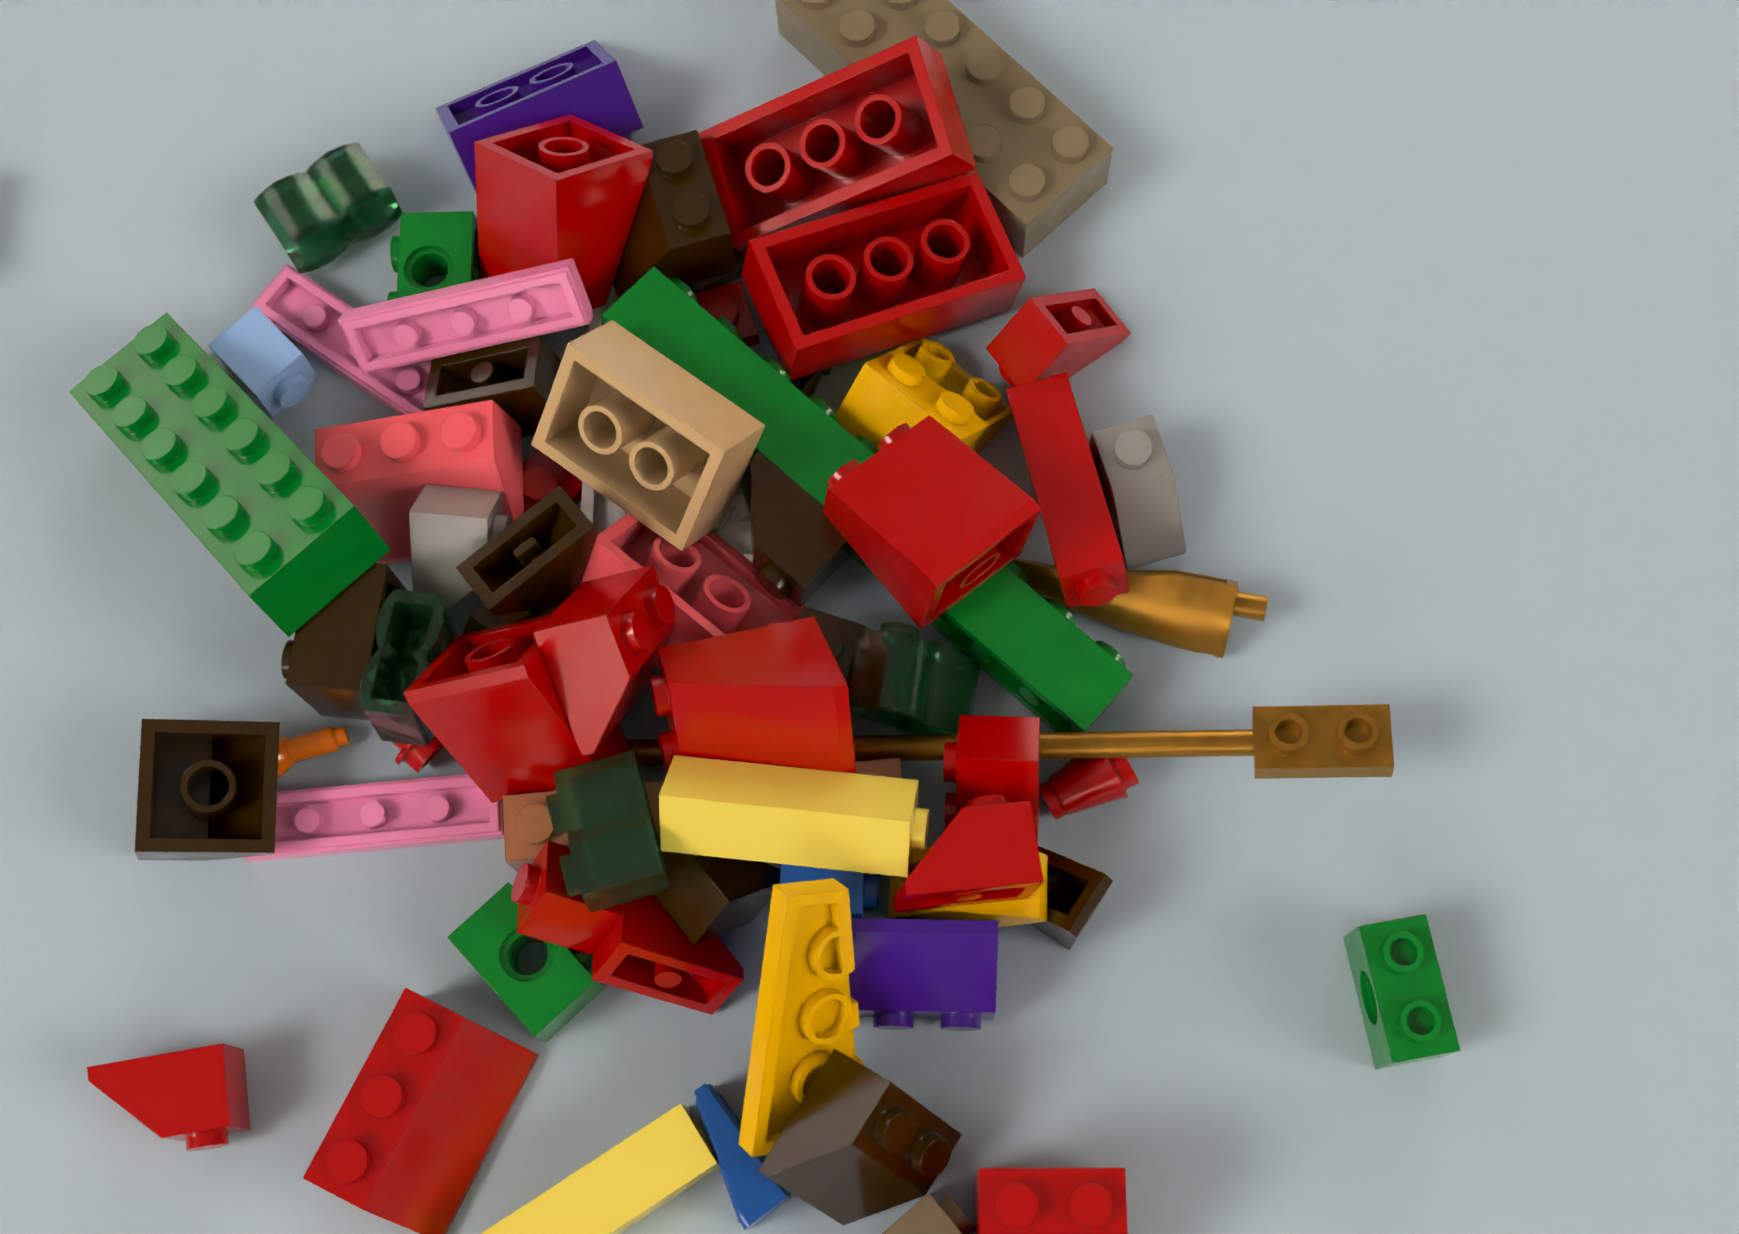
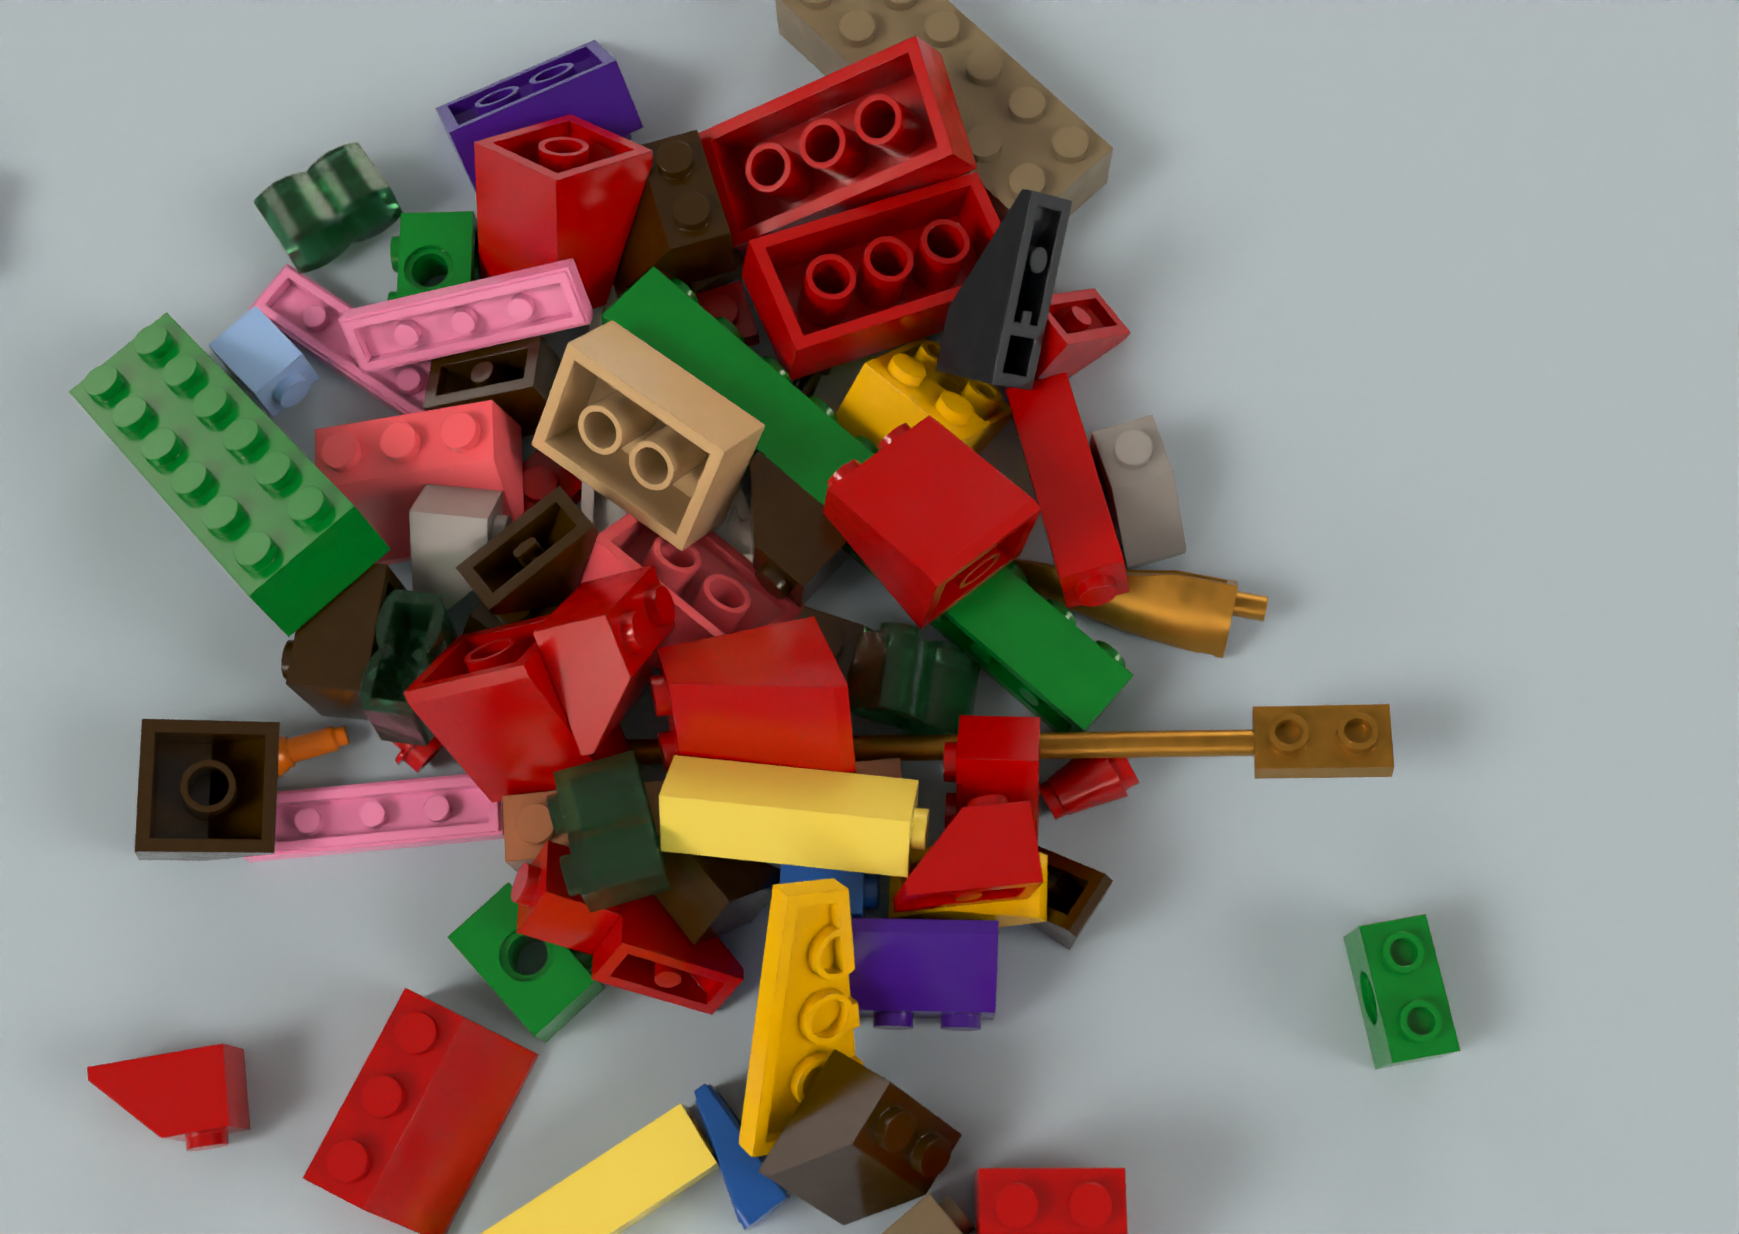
(1004, 304): none -> black slope

